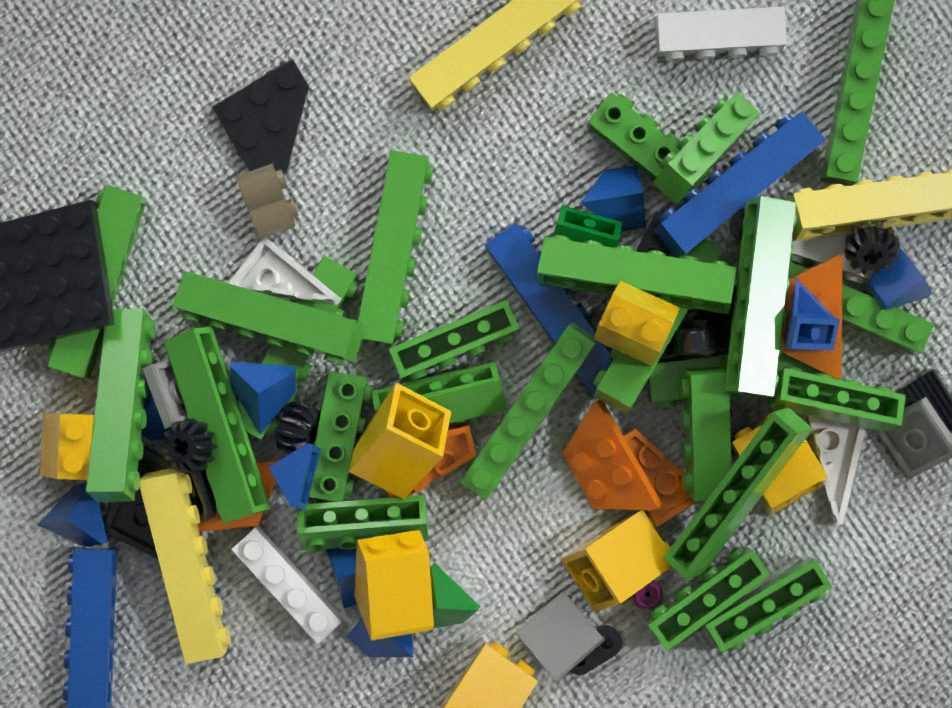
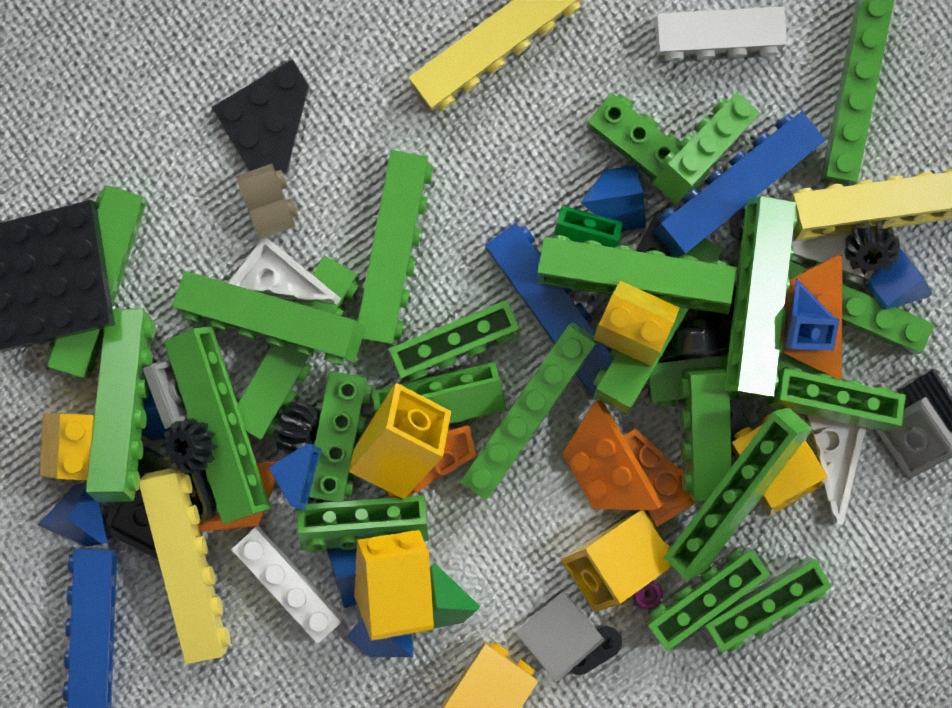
(262, 389): blue slope -> none

